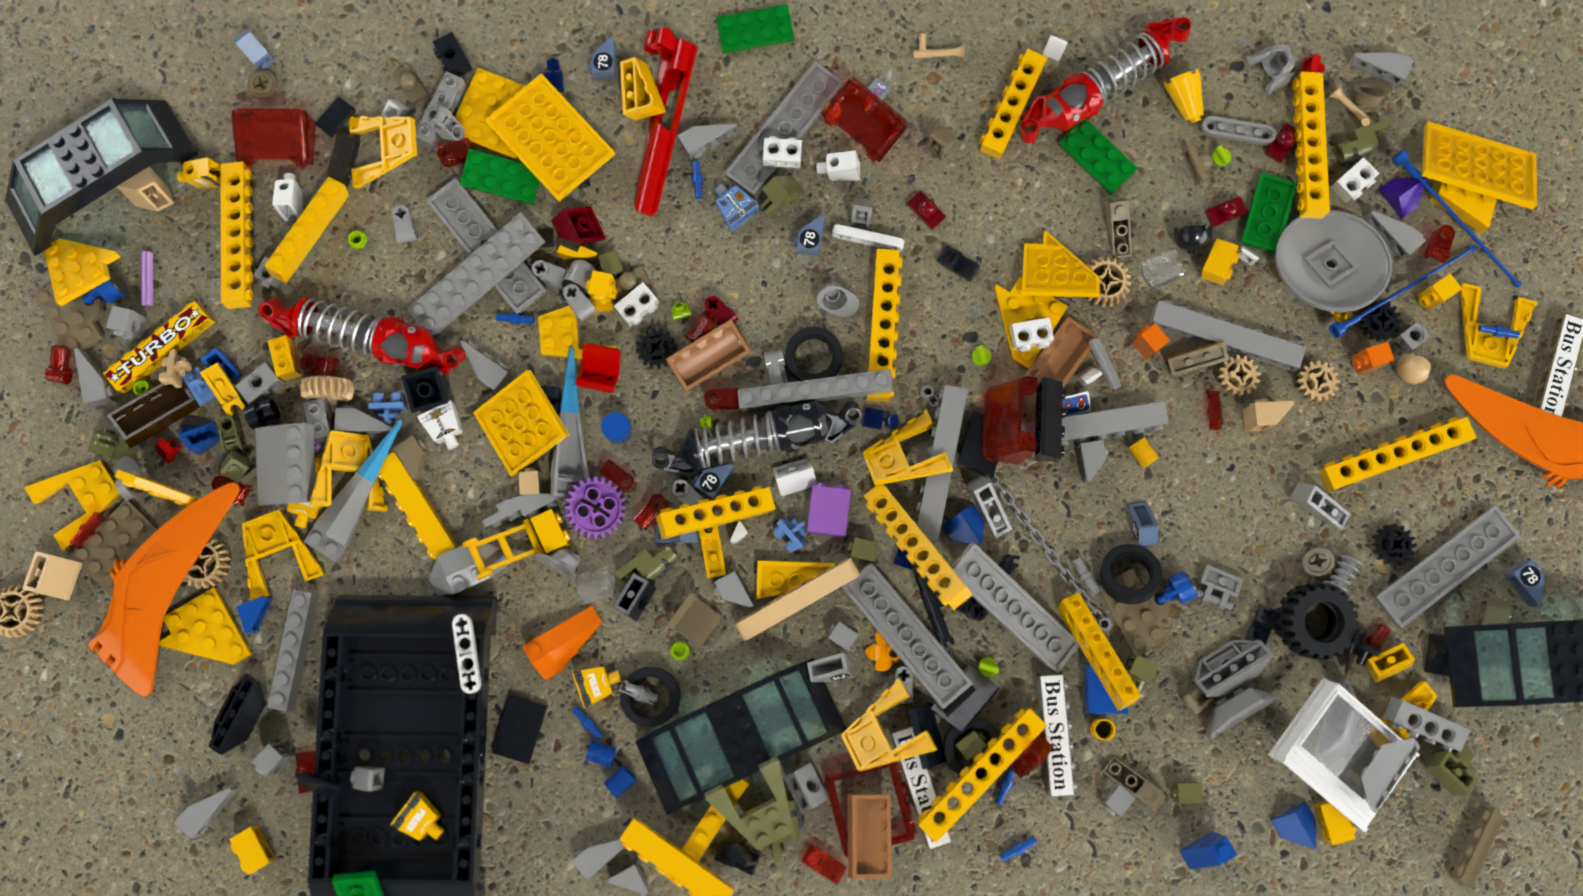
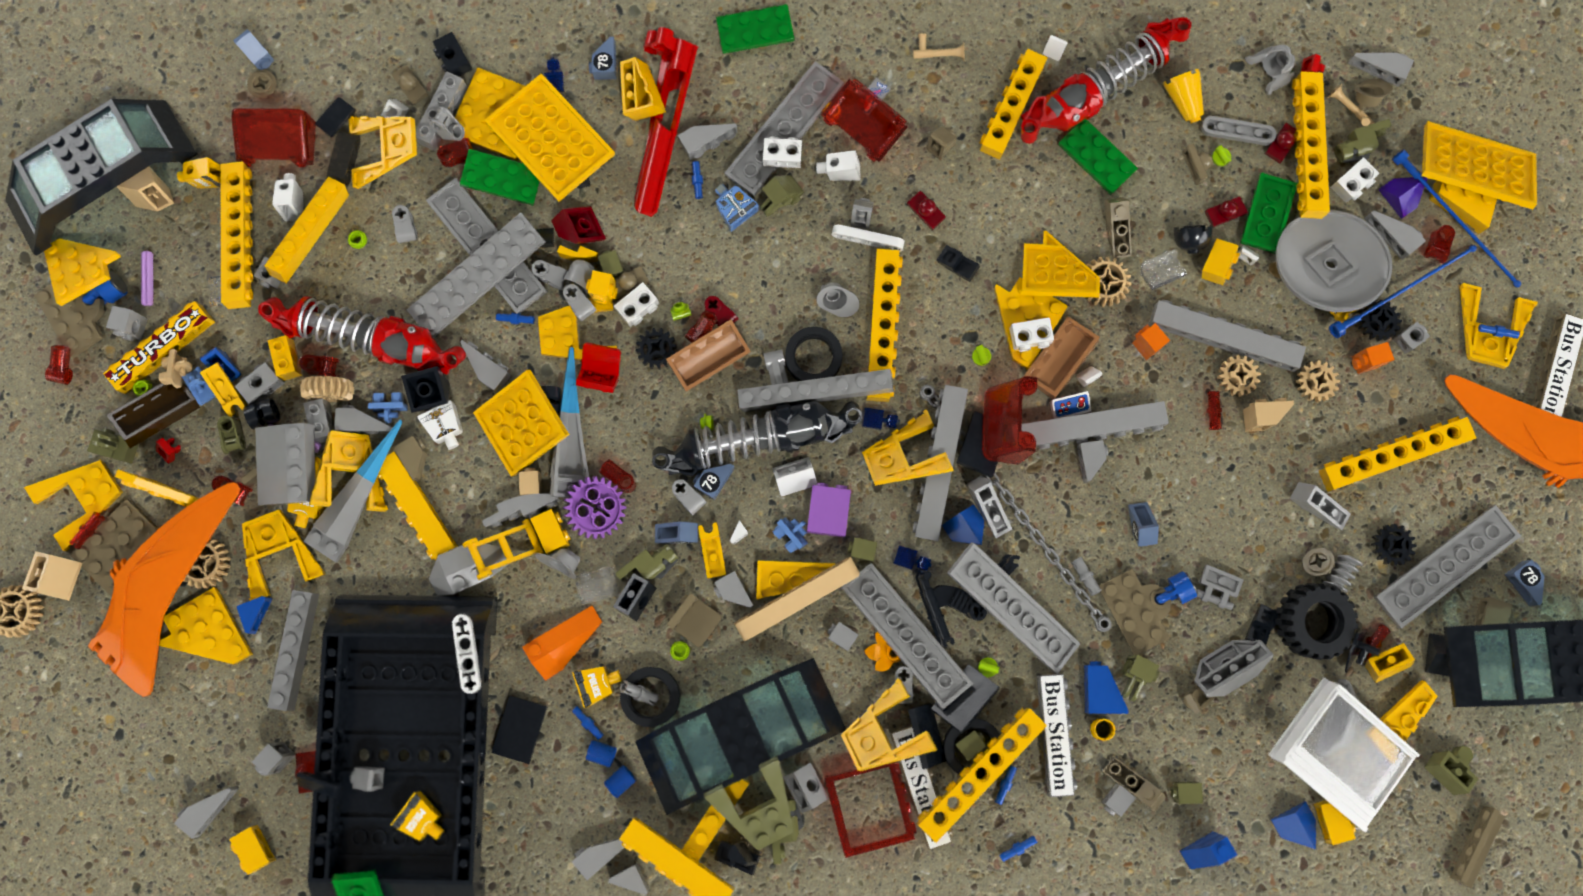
(94, 385): light grey slope -> none
(129, 465): light grey piece -> none
(199, 437): blue slope -> none
(234, 465): olive brick -> none
(237, 715): black wedge -> none
(616, 427): blue piece -> none
(648, 514): clear red piece -> none
(670, 528): yellow brick -> none
(725, 398): clear red piece -> none
(810, 237): sand blue slope -> none
(824, 864): clear red slope -> none
(831, 668): light grey slope -> none
(869, 836): medium nougat slope -> none
(957, 591): yellow brick -> none
(1032, 756): clear red brick -> none
(1049, 420): black slope -> none
(1098, 651): yellow brick -> none
(1105, 363): light grey axle -> none
(1136, 553): black tyre -> none
(1143, 452): yellow piece -> none
(1198, 358): dark tan plate -> none
(1236, 708): light grey wedge -> none
(1386, 769): light grey wedge -> none
(1413, 368): tan helmet -> none
(1438, 292): yellow brick -> none
(1453, 734): light grey brick -> none

